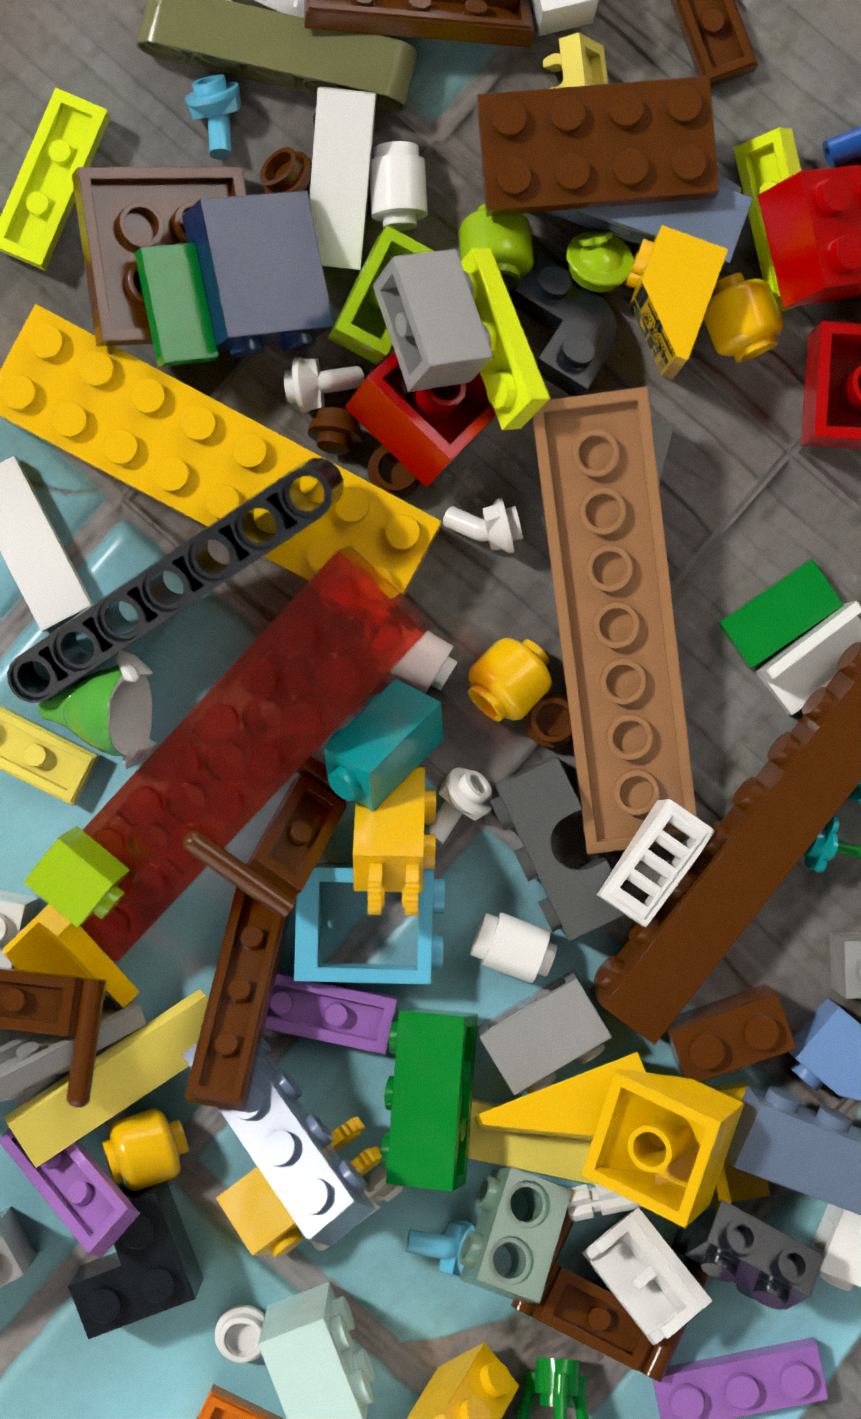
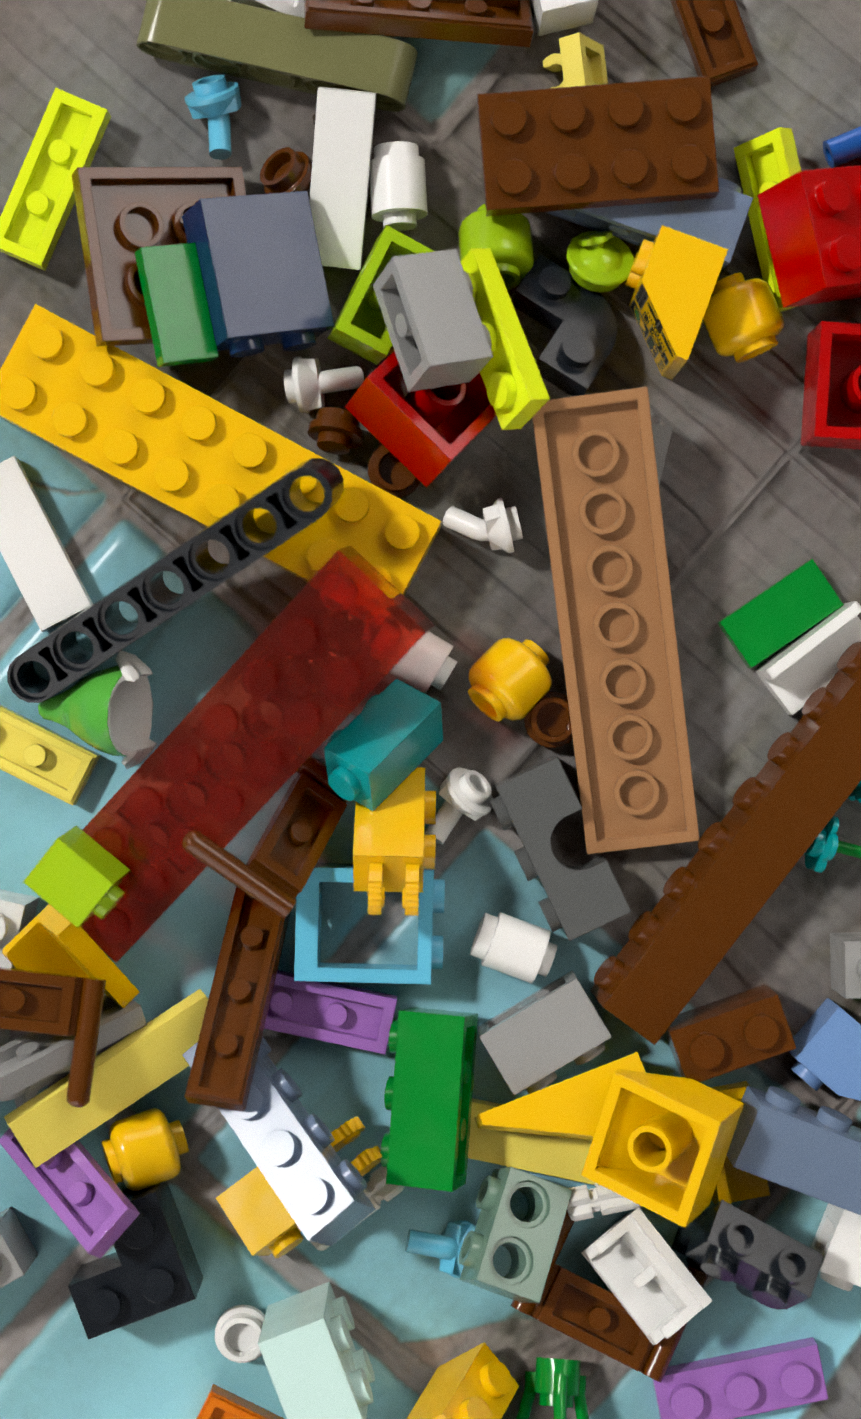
(671, 873): white slope -> none

